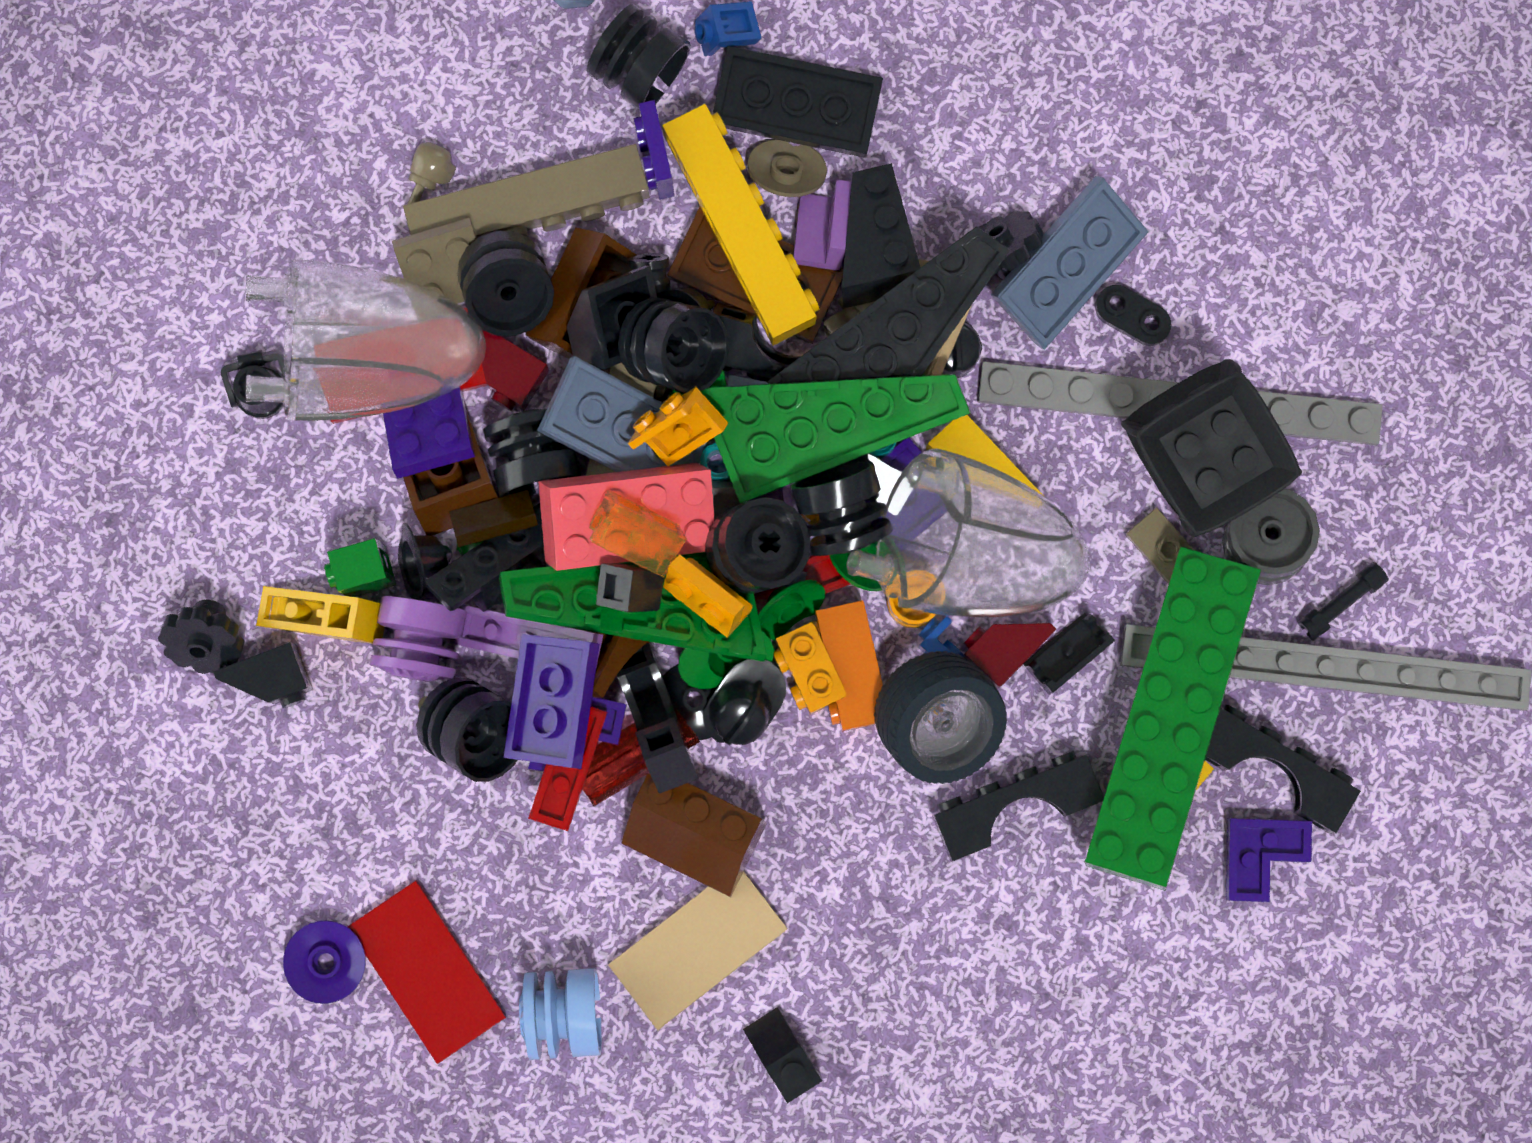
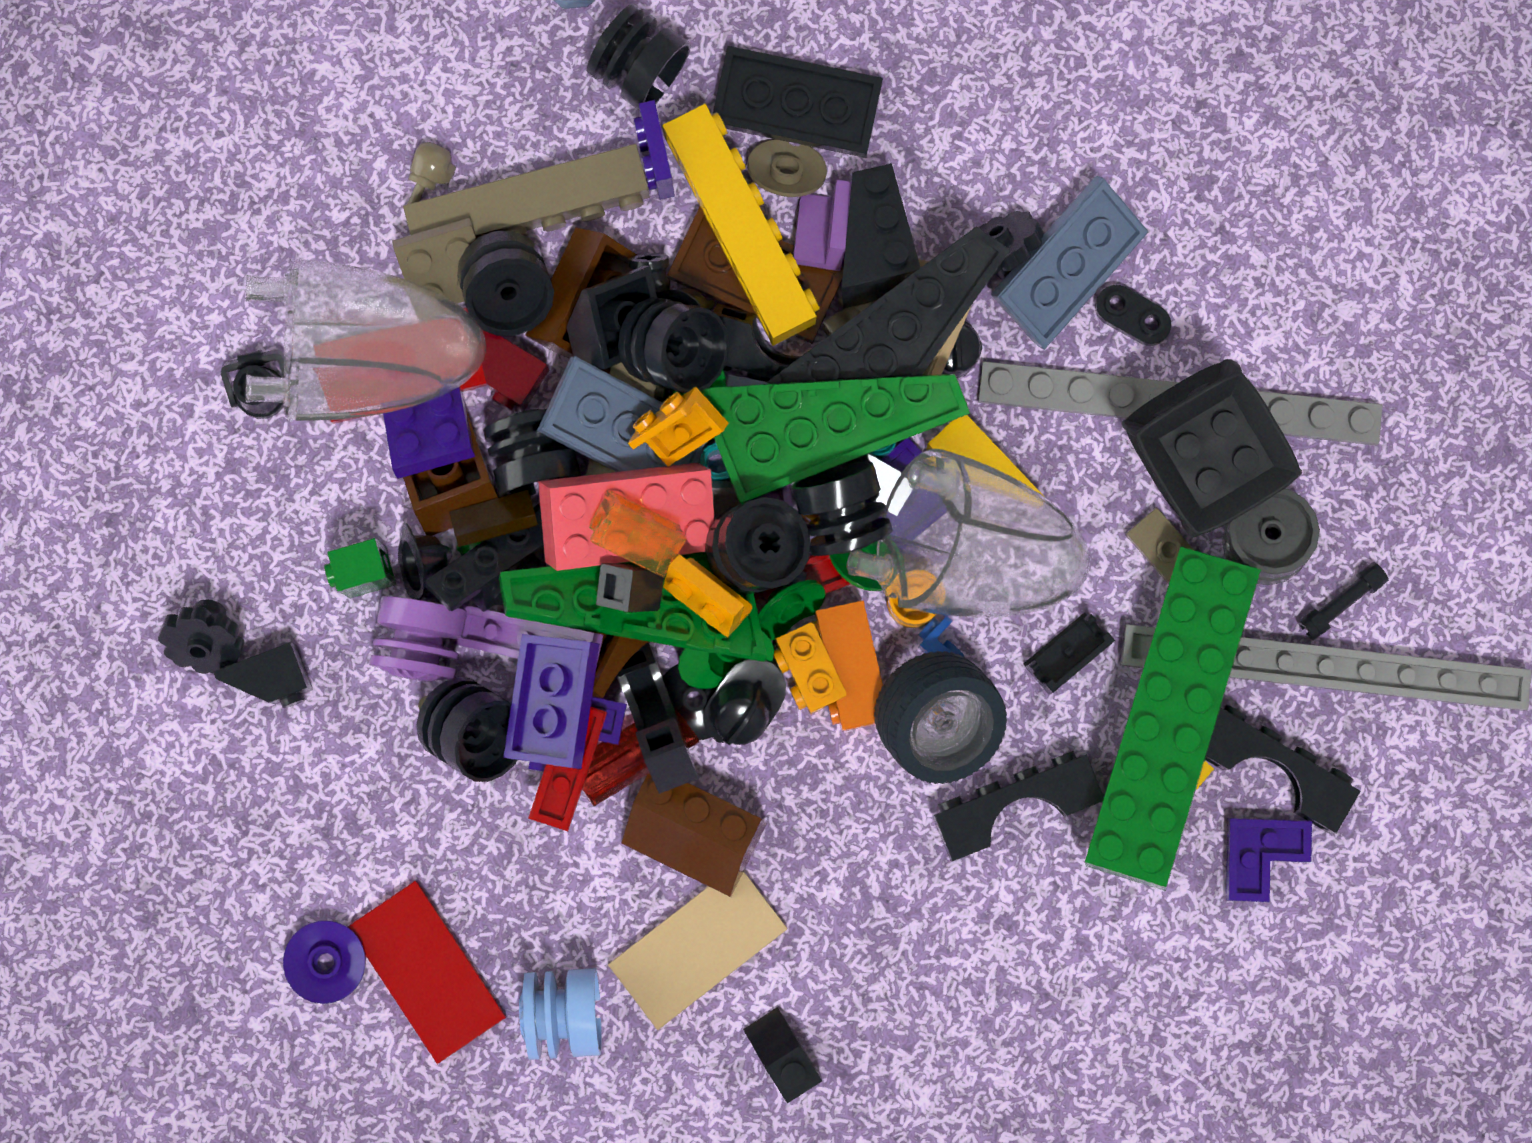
(320, 614): yellow slope -> none
(727, 26): blue bracket -> none
(1005, 648): dark red slope -> none

